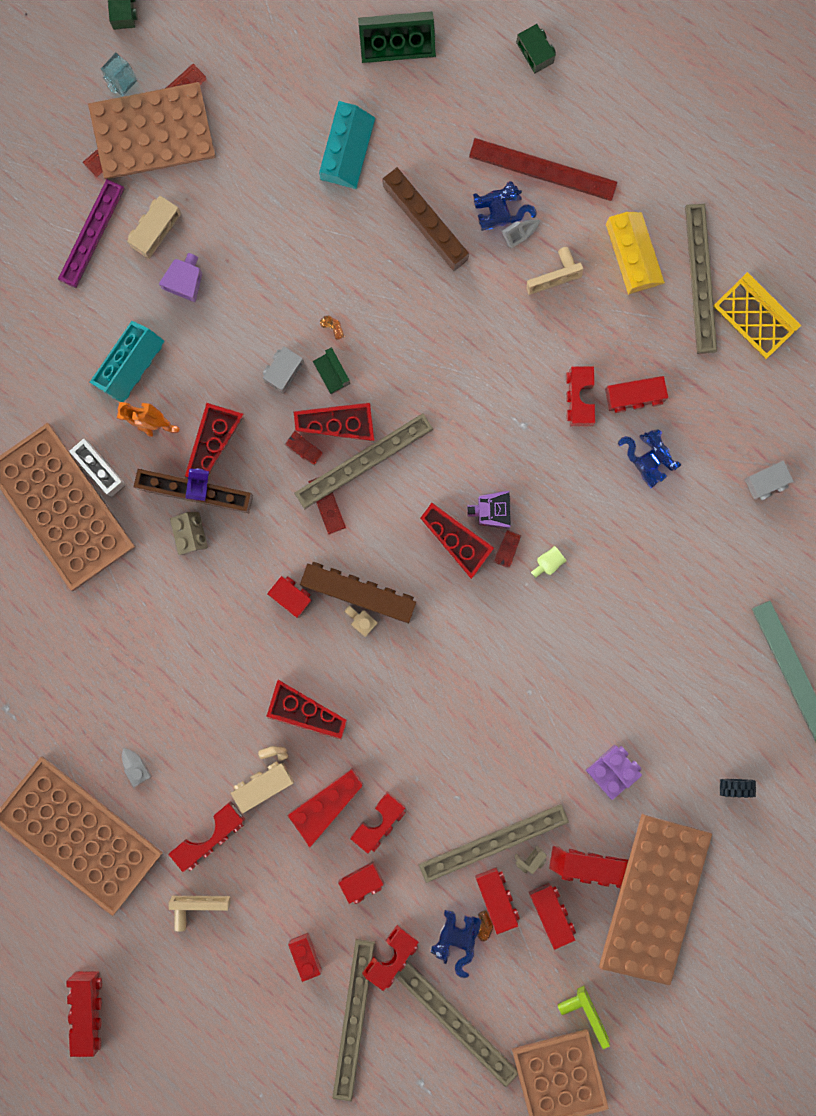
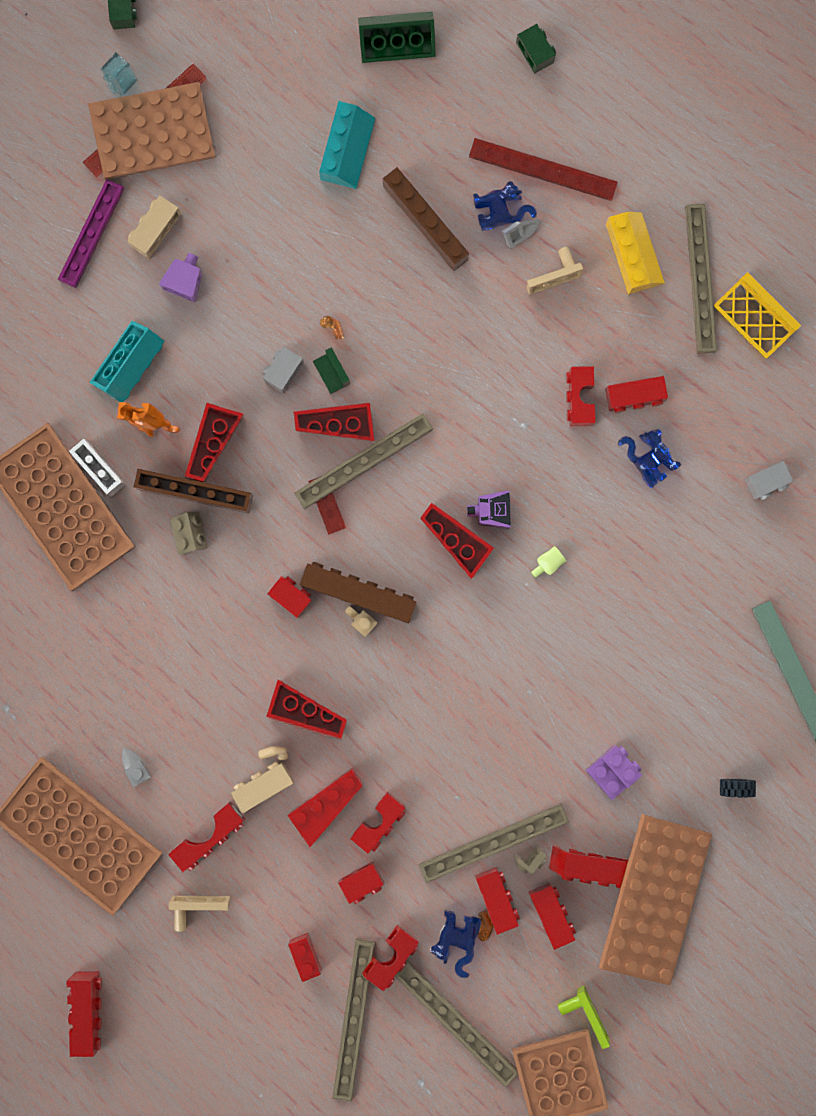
(197, 484): dark purple bracket -> none
(303, 448): clear red leg -> none
(507, 549): clear red leg -> none

